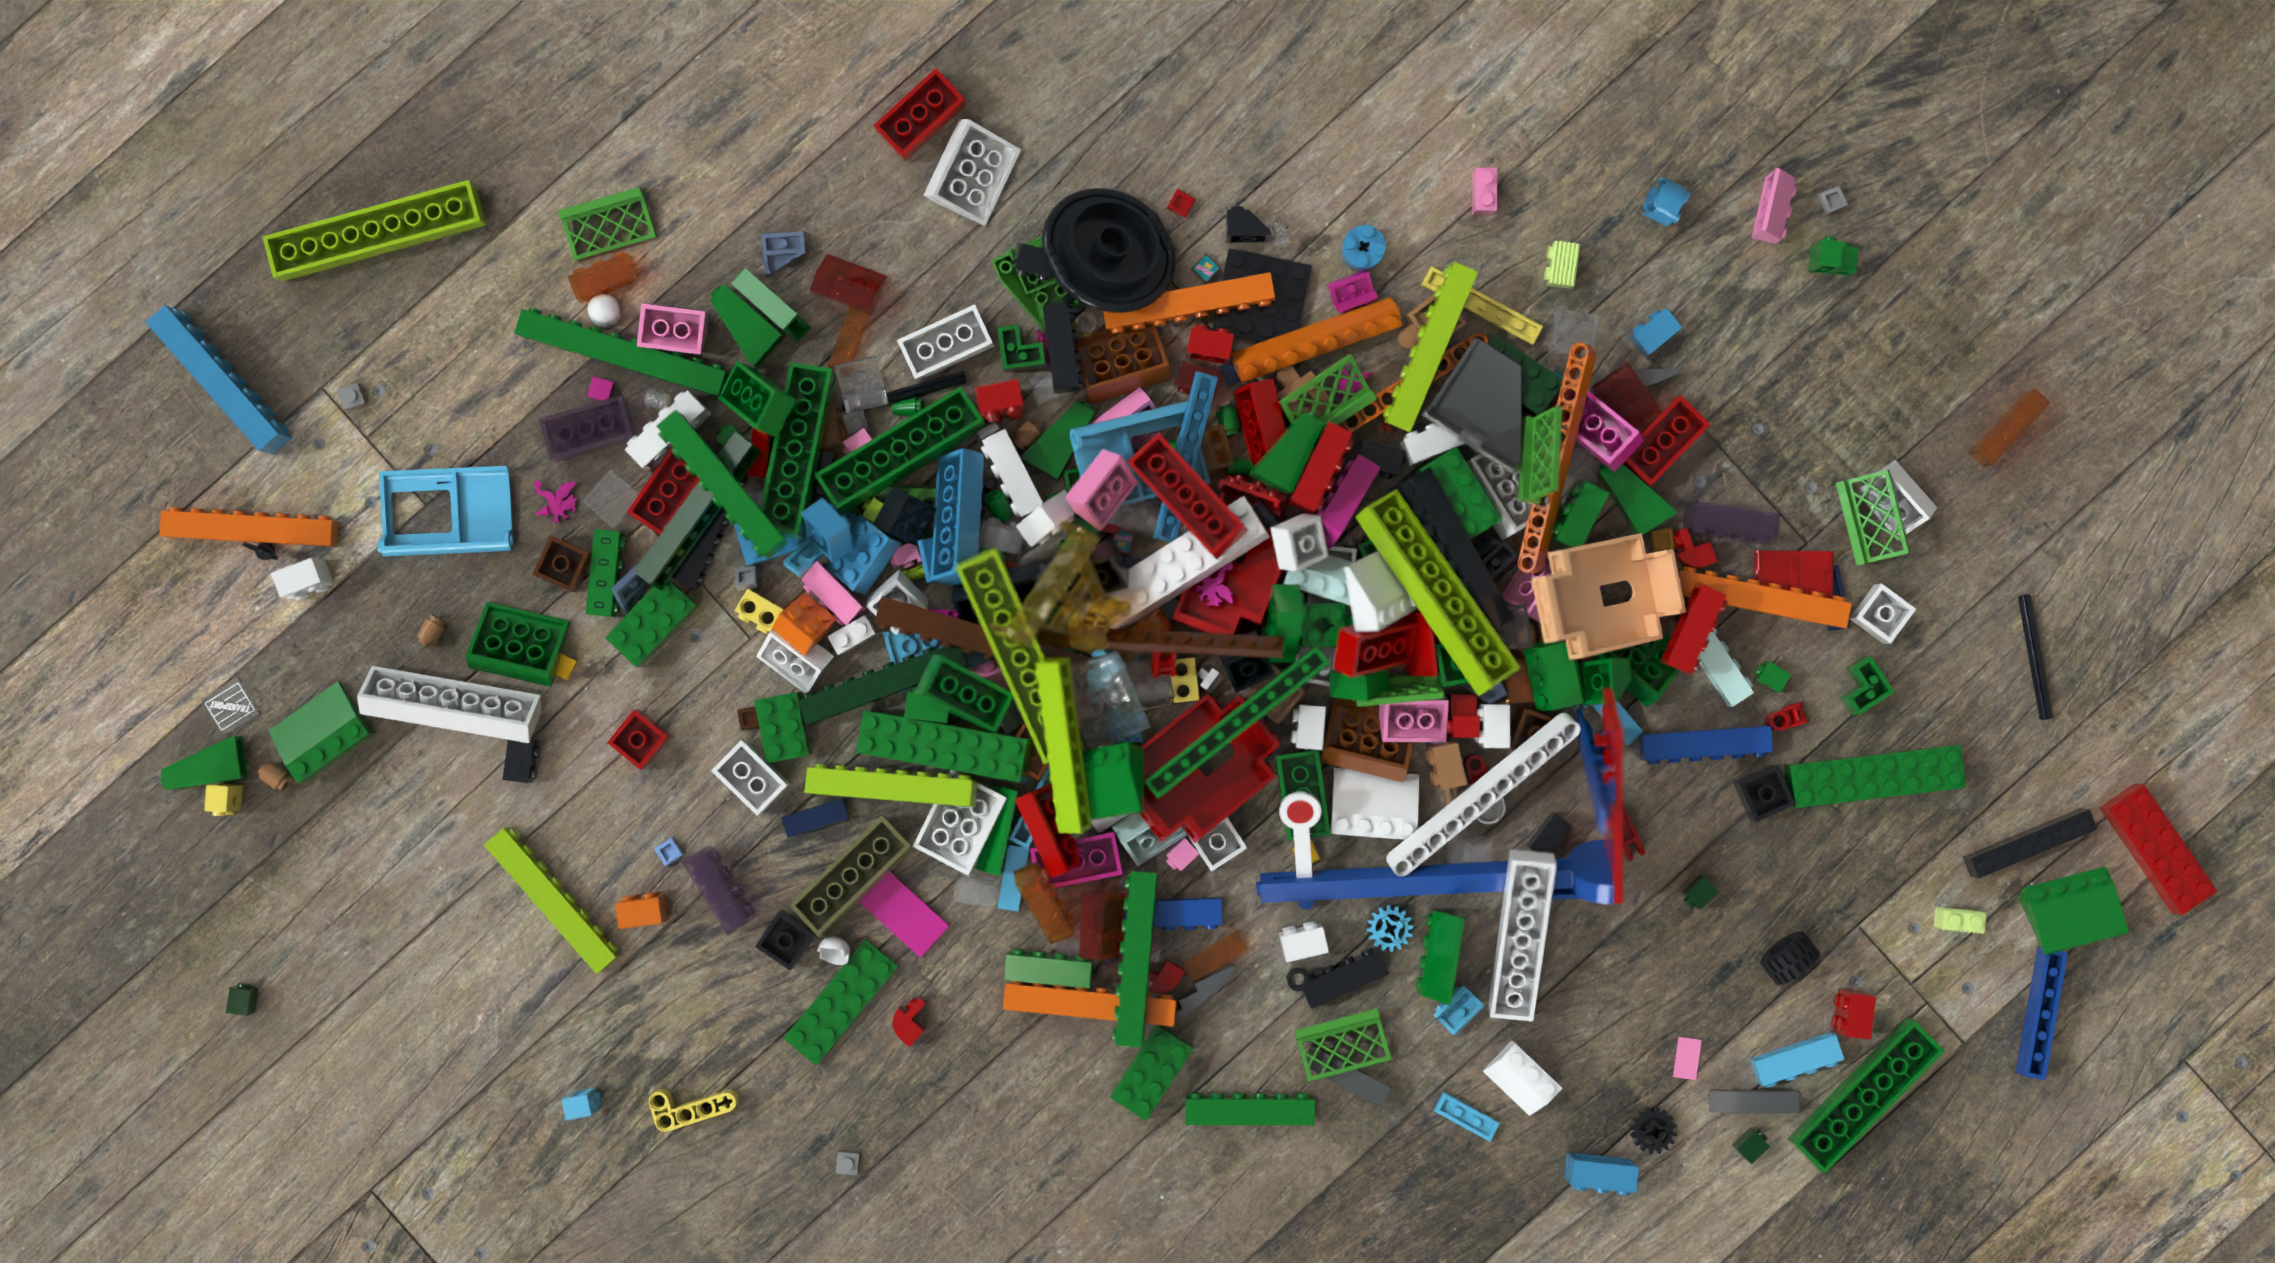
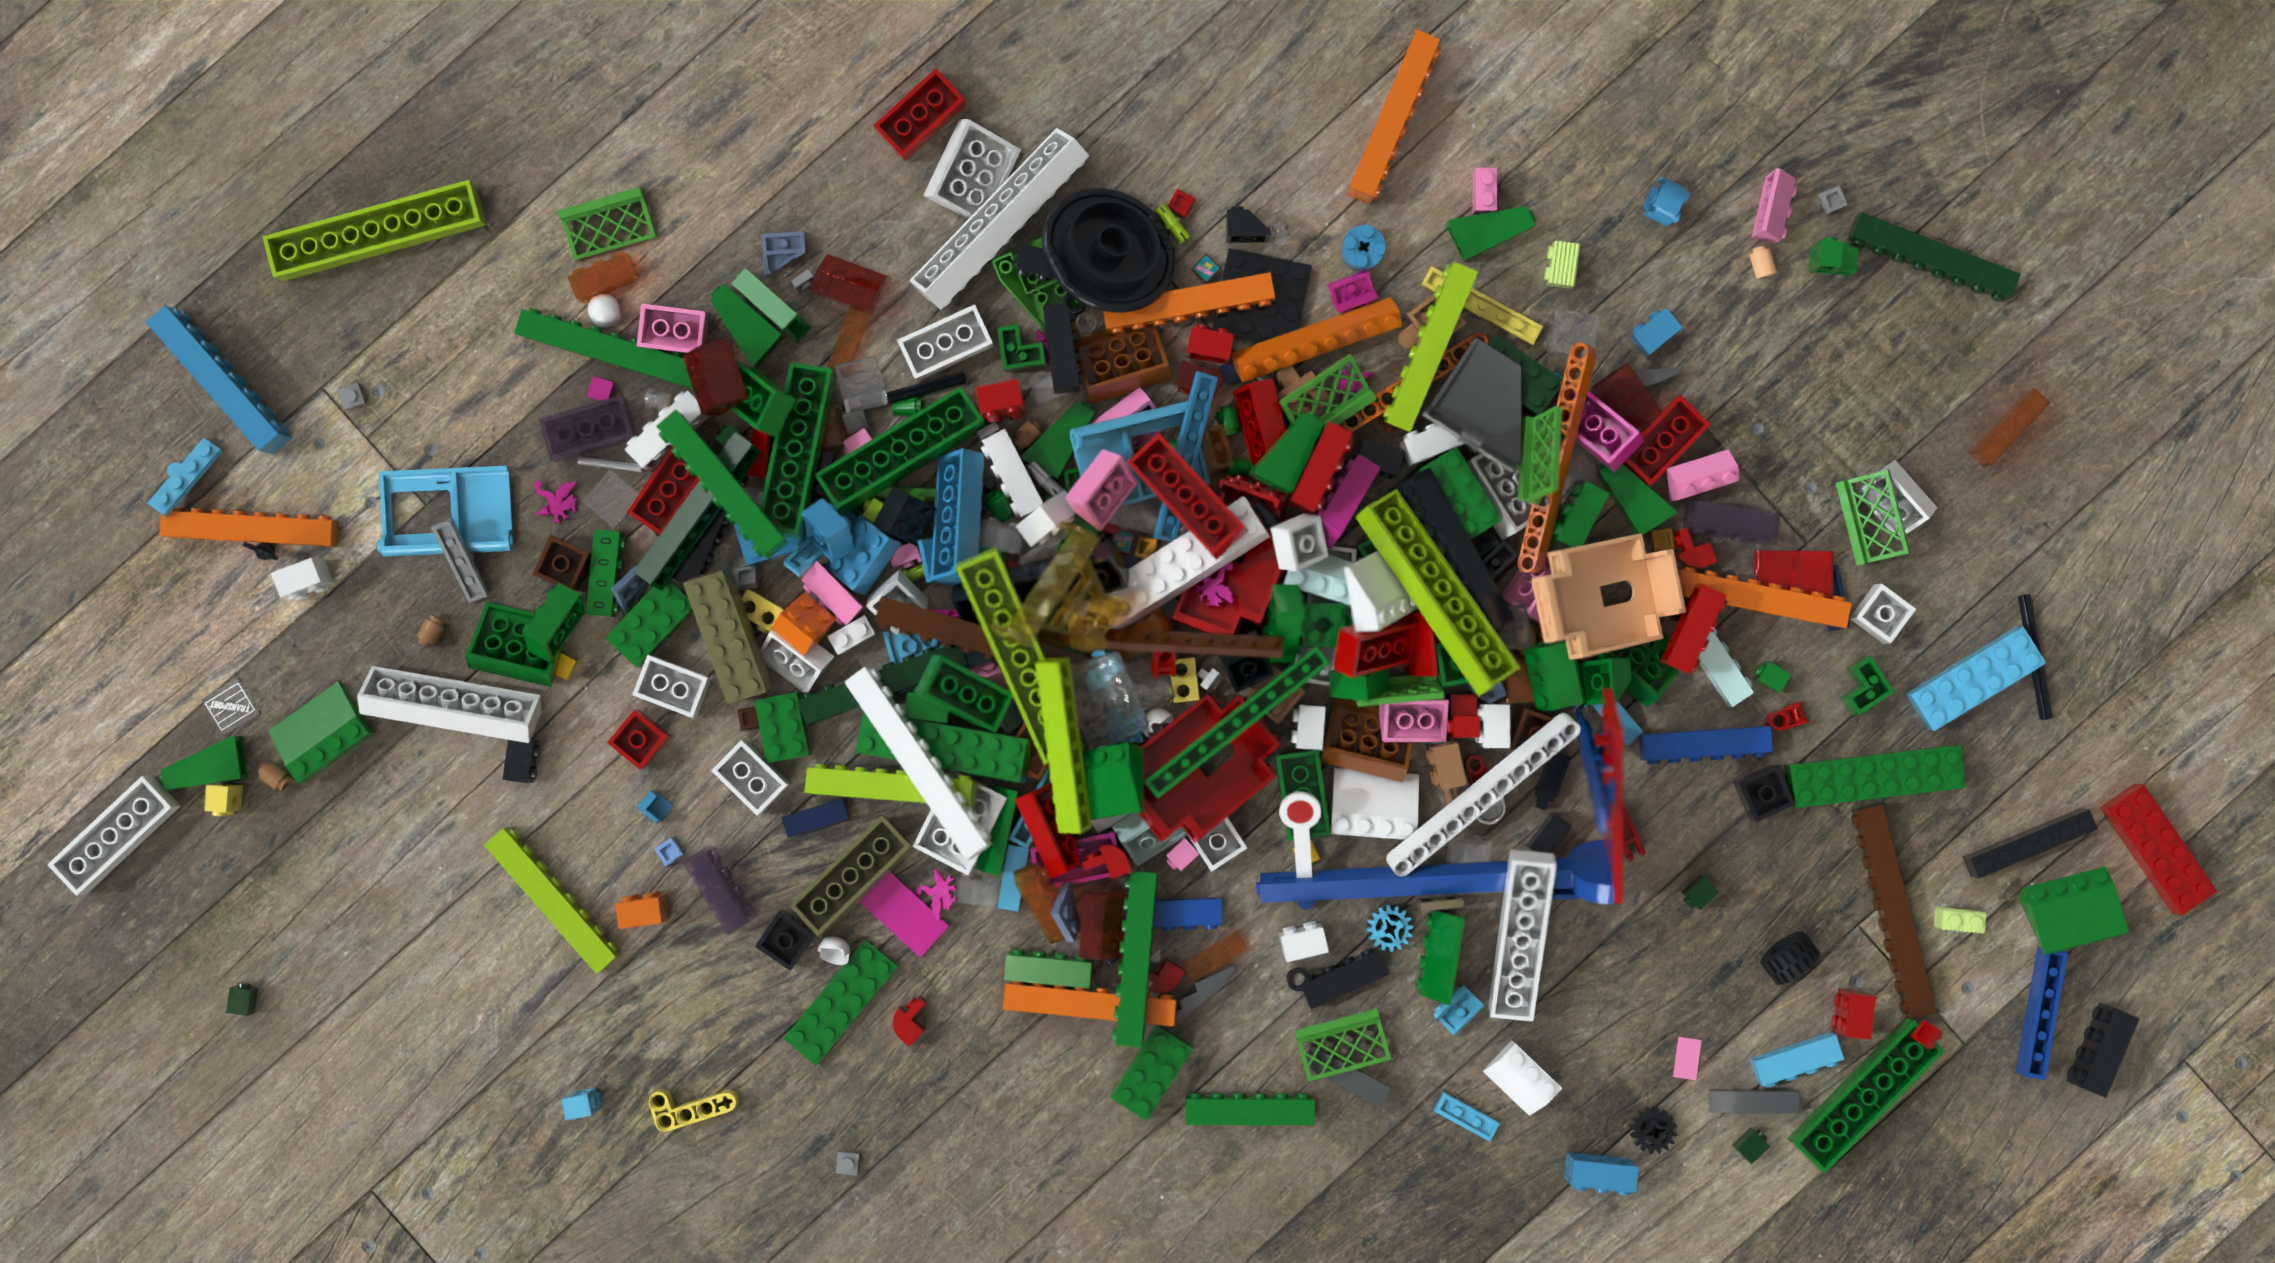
(114, 835): none -> white brick
(184, 476): none -> medium azure hinge
(460, 560): none -> light grey tile
(554, 622): none -> green brick
(620, 465): none -> light grey bar
(655, 806): none -> dark azure panel
(672, 686): none -> white brick
(715, 377): none -> clear red slope
(728, 634): none -> olive brick
(803, 281): none -> light grey plate
(918, 762): none -> white brick
(940, 892): none -> dark pink piece
(999, 218): none -> white brick
(1044, 479): none -> light grey axle
(1066, 913): none -> sand blue wing
(1113, 857): none -> red brick
(1146, 547): none -> pearl gold tile
(1156, 719): none -> white hair
(1172, 223): none -> lime pin
(1391, 122): none -> orange brick
(1438, 903): none -> dark tan tile
(1486, 231): none -> green slope
(1551, 779): none -> black hinge
(1702, 475): none -> bright pink slope
(1762, 262): none -> light nougat brick
(1893, 910): none -> reddish brown brick
(1927, 1034): none -> red tile
(1933, 257): none -> dark green brick
(1975, 678): none -> medium azure brick
(2102, 1049): none -> black brick

